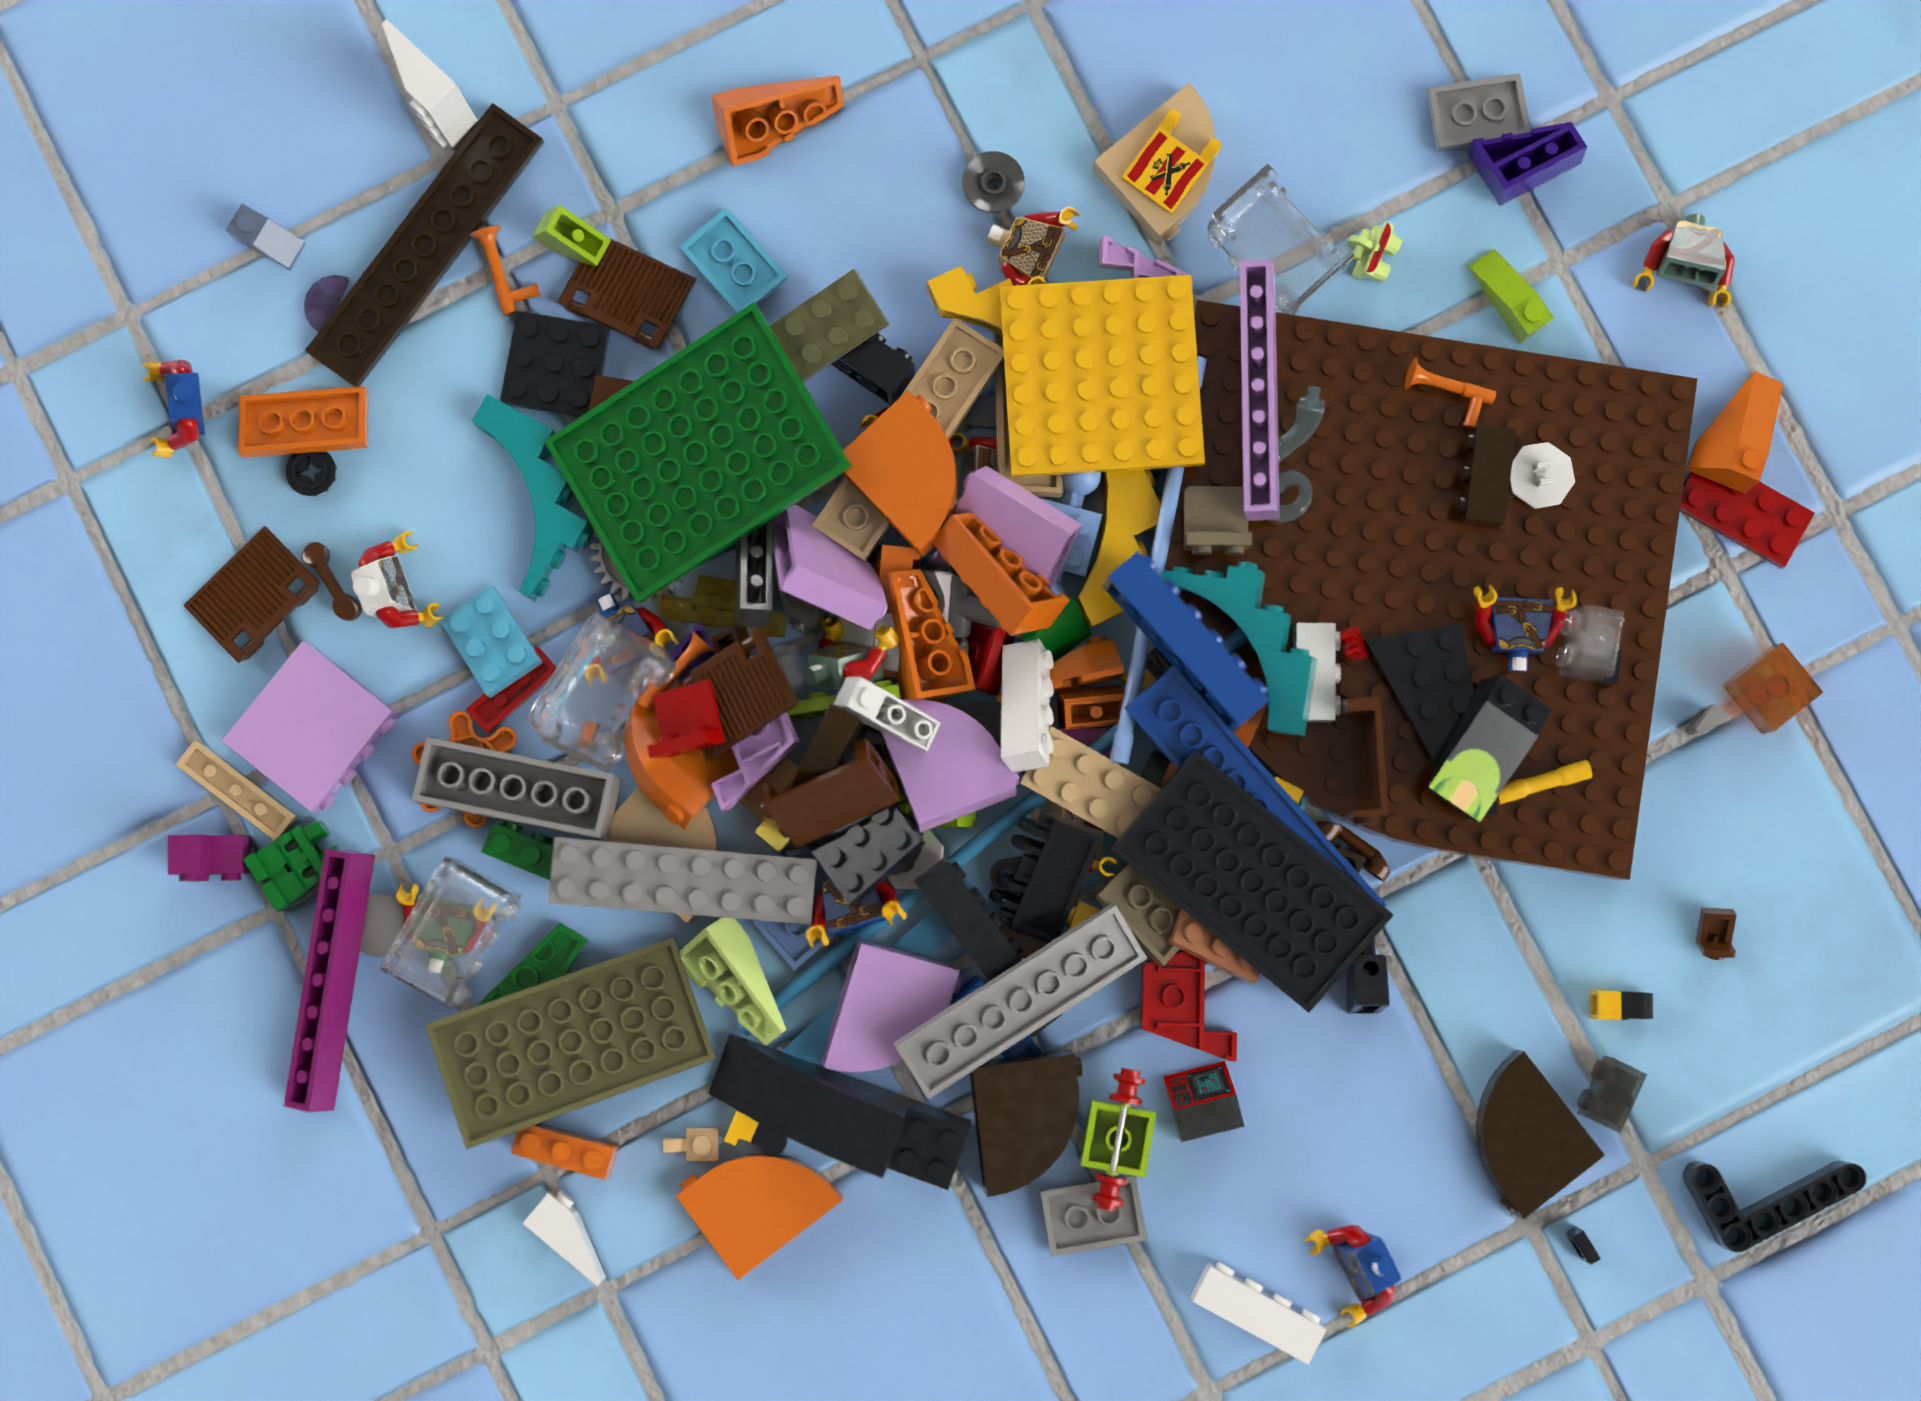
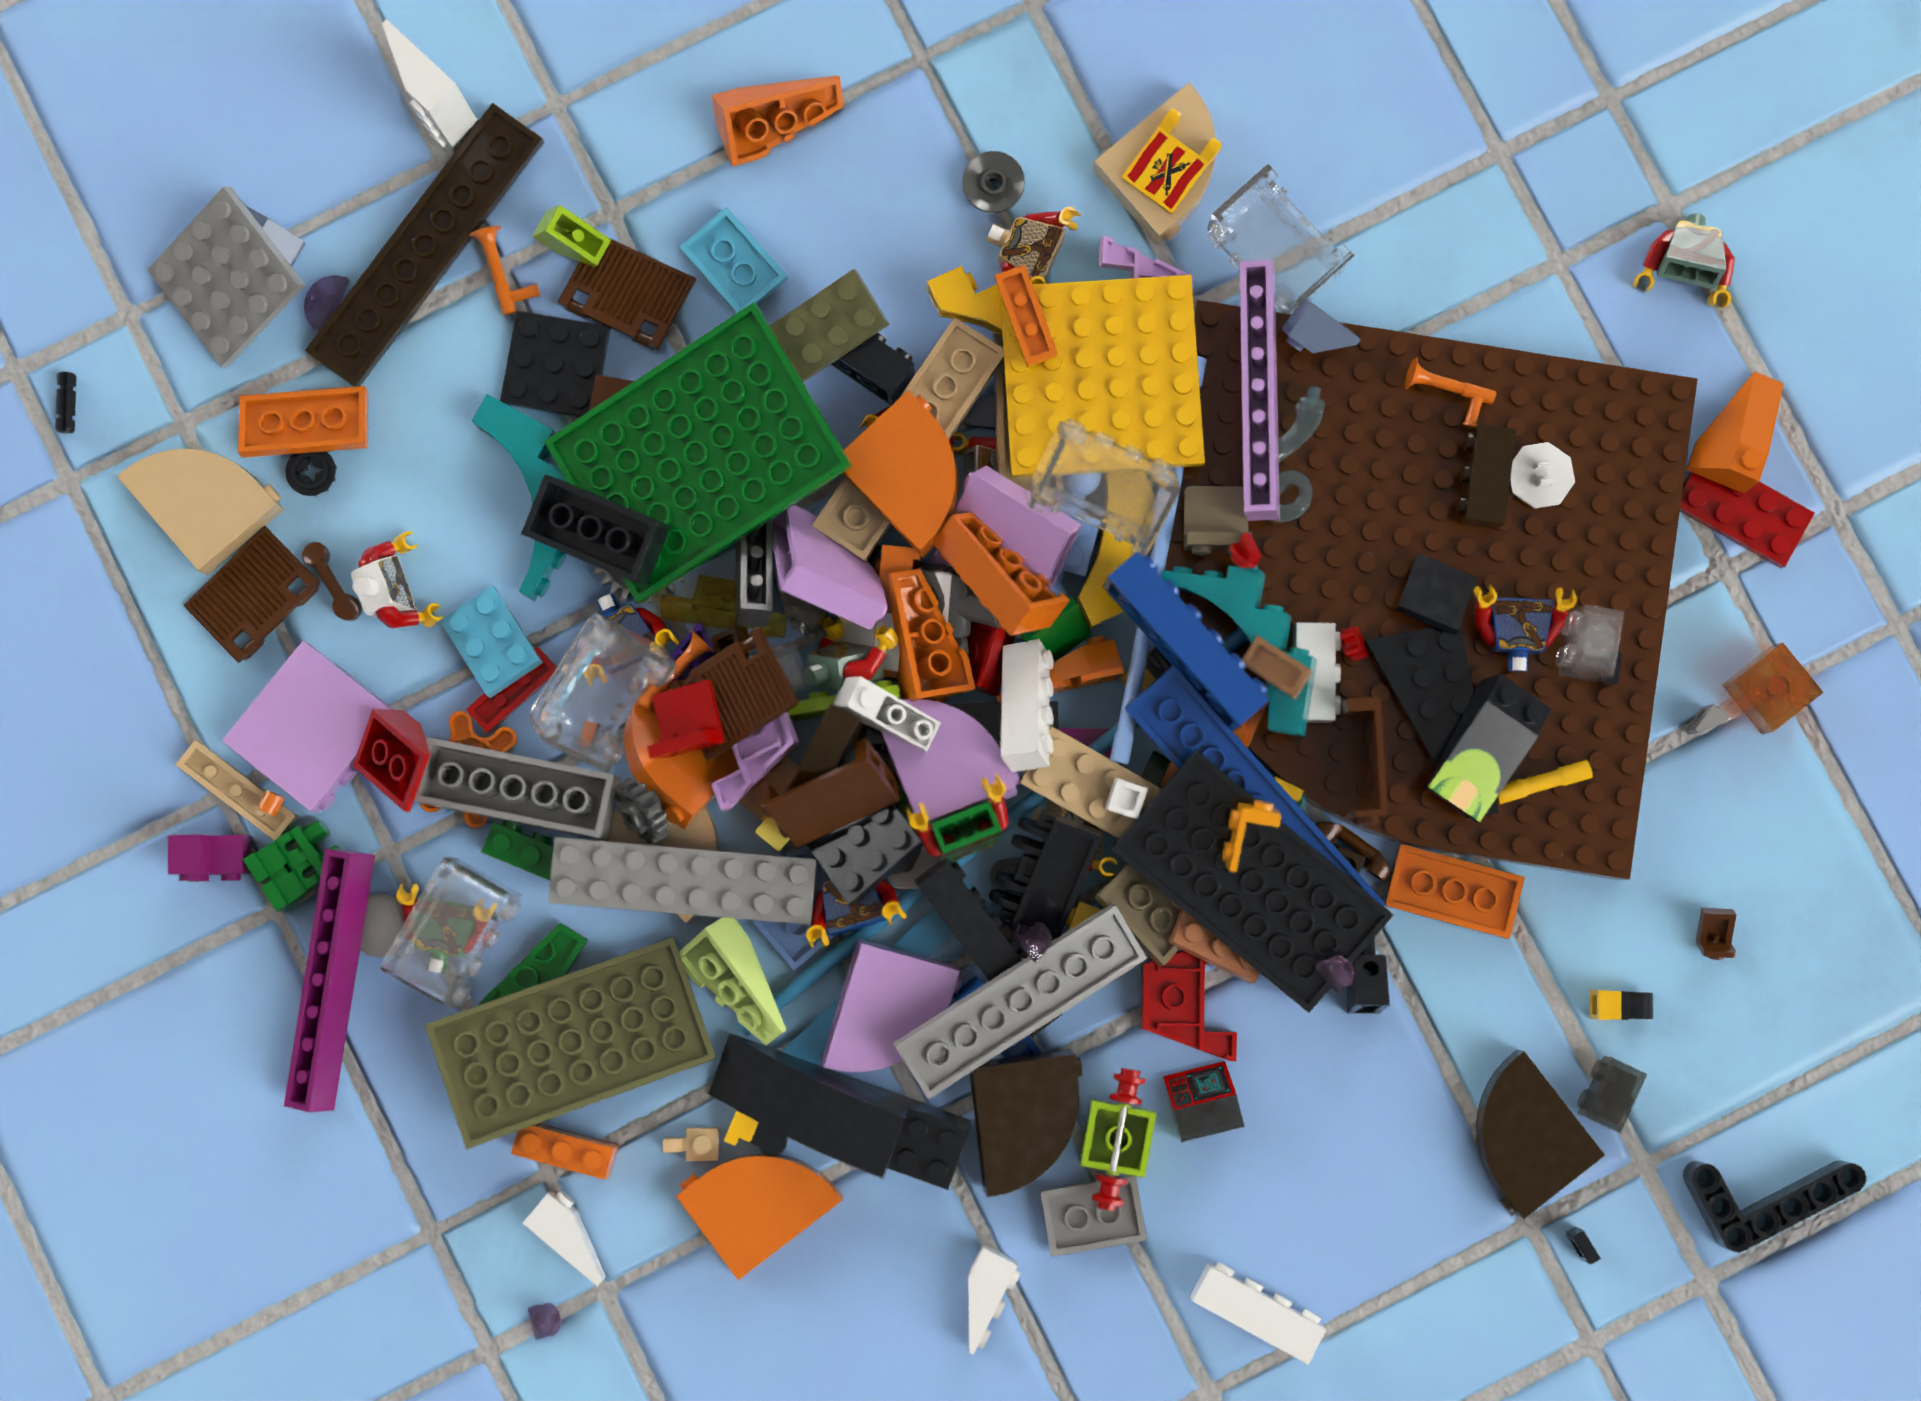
(65, 402): none -> black axle
(183, 404): torso -> none
(202, 502): none -> tan brick
(226, 277): none -> light grey plate
(271, 803): none -> orange piece
(393, 755): none -> red slope
(544, 1320): none -> clear purple plate
(595, 529): none -> black brick
(641, 811): none -> dark grey gear
(965, 831): none -> torso
(987, 1283): none -> white slope
(1025, 316): none -> orange plate
(1033, 940): none -> clear purple plate
(1090, 706): orange brick -> none
(1104, 485): none -> clear windscreen
(1126, 798): none -> white plate
(1245, 552): none -> red plate
(1260, 813): none -> light orange bracket
(1276, 667): none -> medium nougat tile
(1316, 330): none -> sand blue slope
(1337, 972): none -> clear purple plate
(1365, 1265): torso -> none
(1369, 250): yellowish green hips -> none
(1436, 594): none -> black tile
(1454, 891): none -> orange plate
(1477, 110): light grey plate -> none
(1511, 295): lime slope -> none
(1526, 160): dark purple wedge -> none

